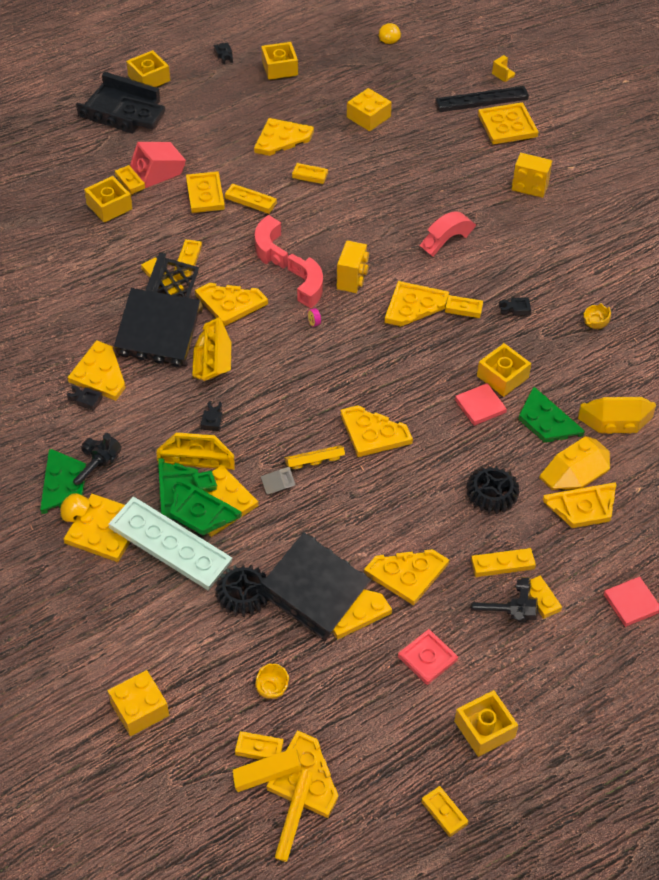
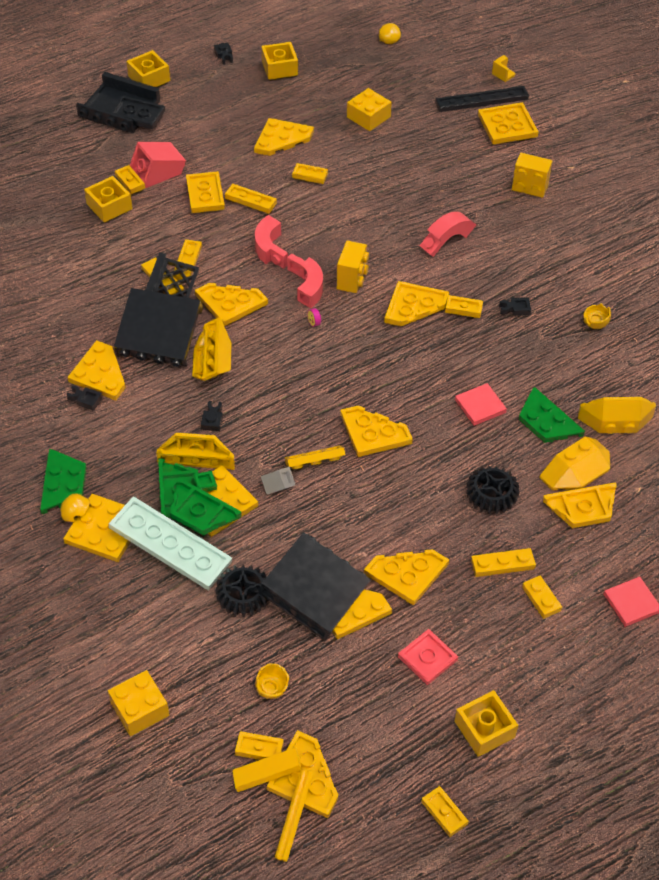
(102, 453): black piece -> none
(503, 369): yellow brick -> none
(520, 608): black piece -> none

